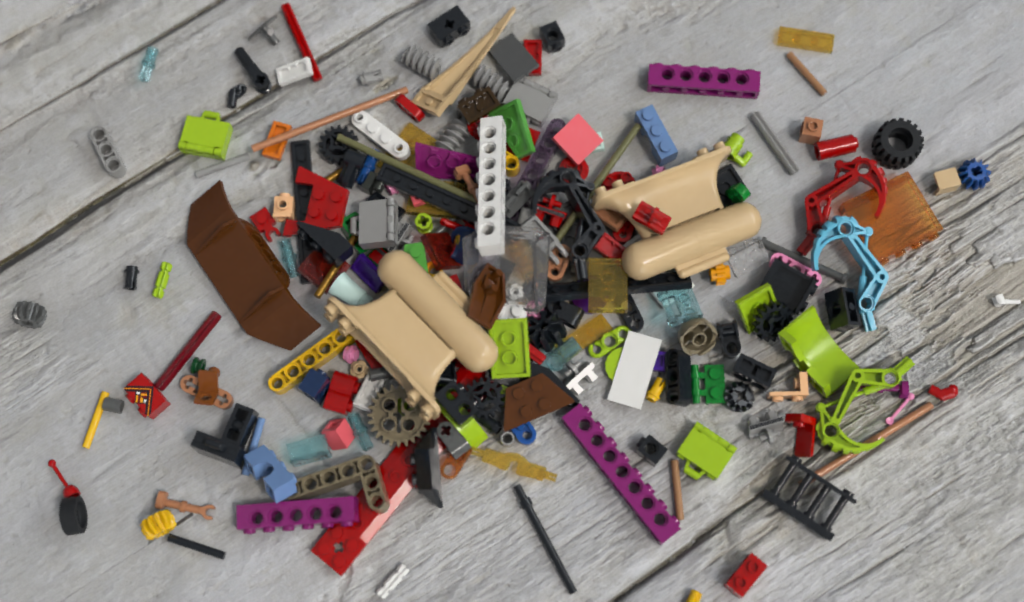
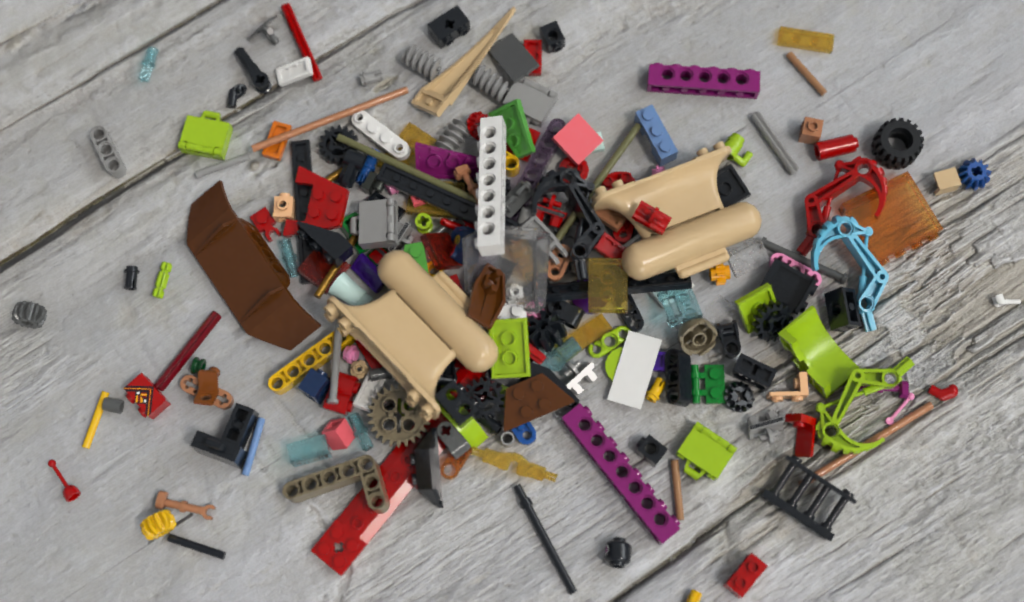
(73, 515): black tyre -> none
(247, 514): magenta brick -> none
(278, 481): medium blue arch -> none
(335, 367): none -> light grey bar
(392, 581): white axle -> none
(409, 108): red beam -> none
(478, 105): dark brown bracket -> none
(618, 553): none -> black head
(737, 193): green beam -> none

